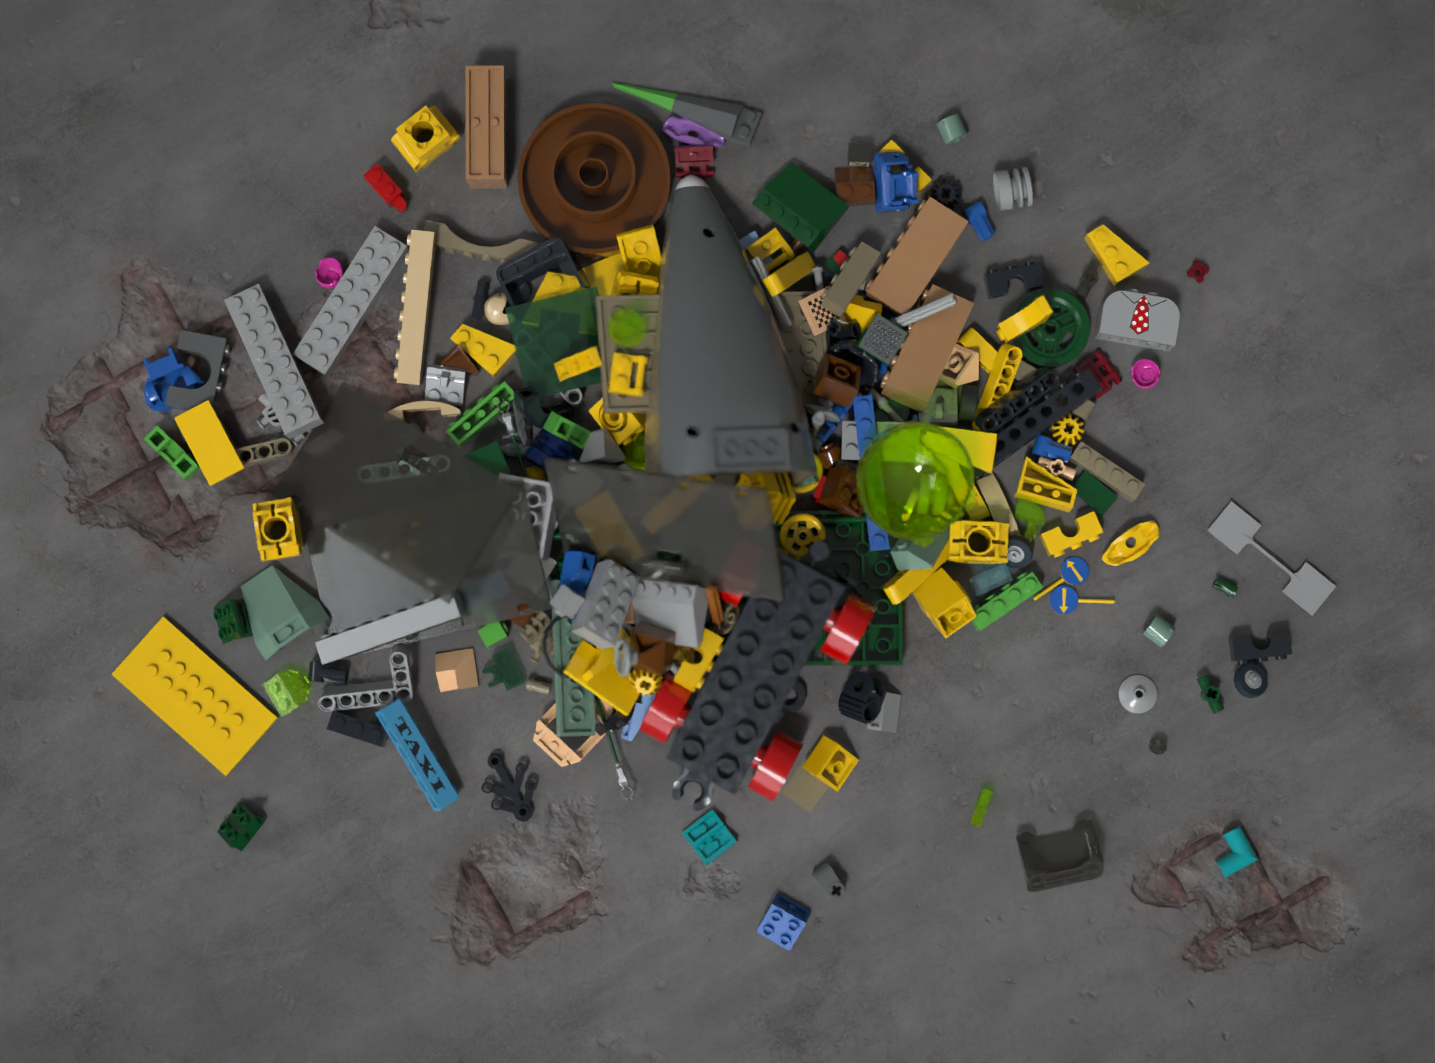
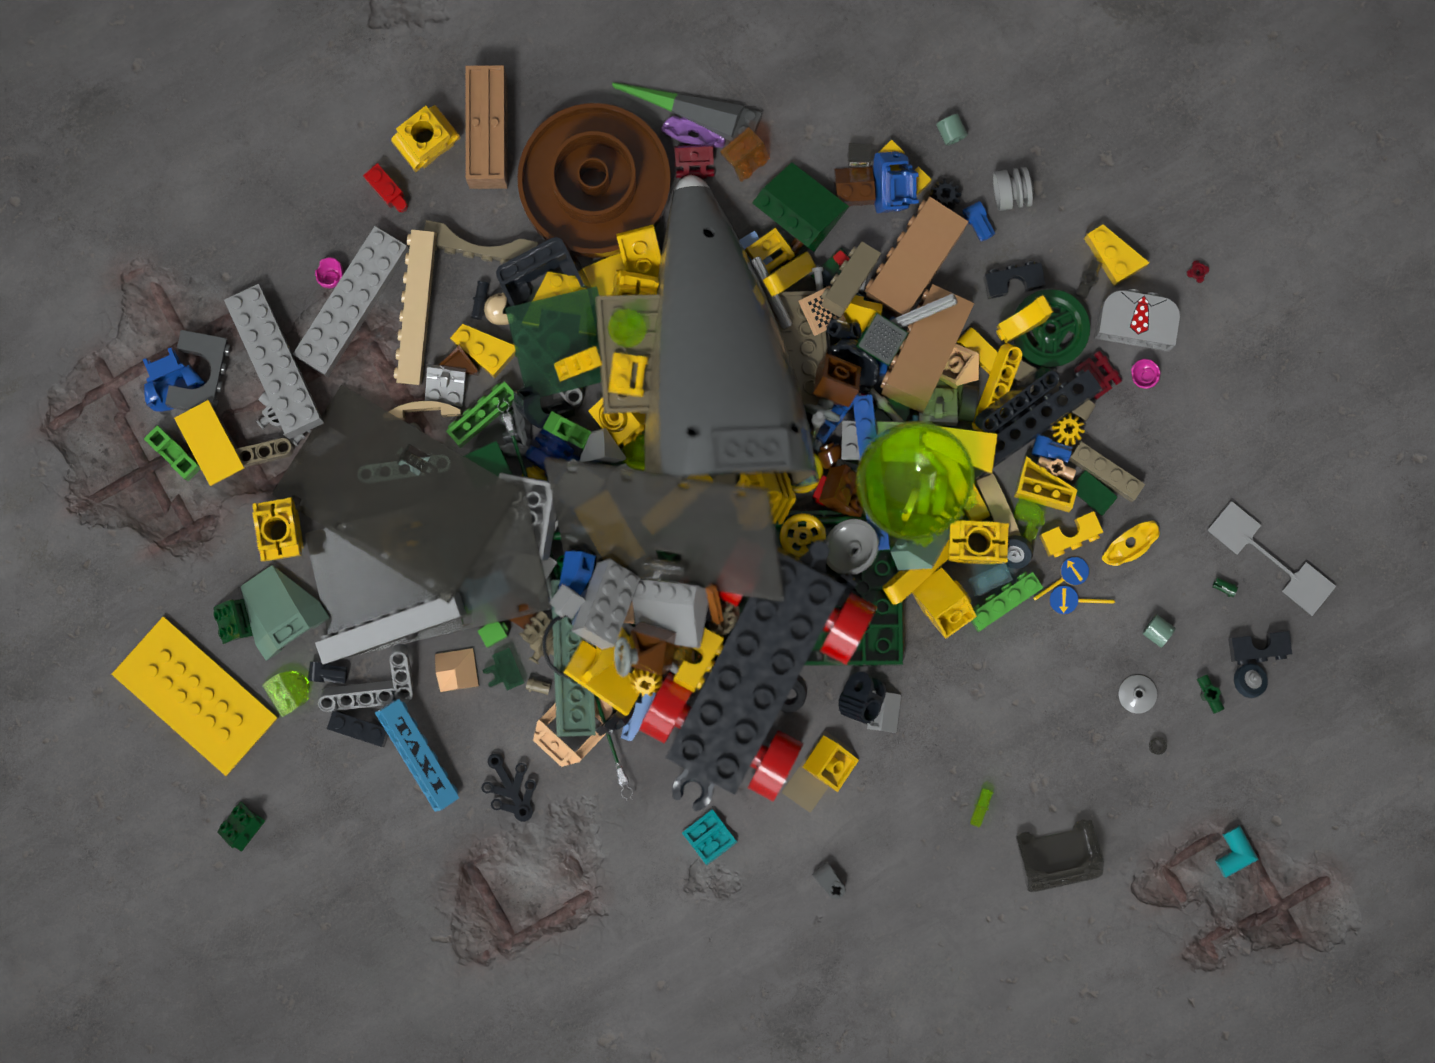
(746, 154): none -> clear orange bracket
(784, 921): bracket -> none
(847, 538): none -> light grey dish

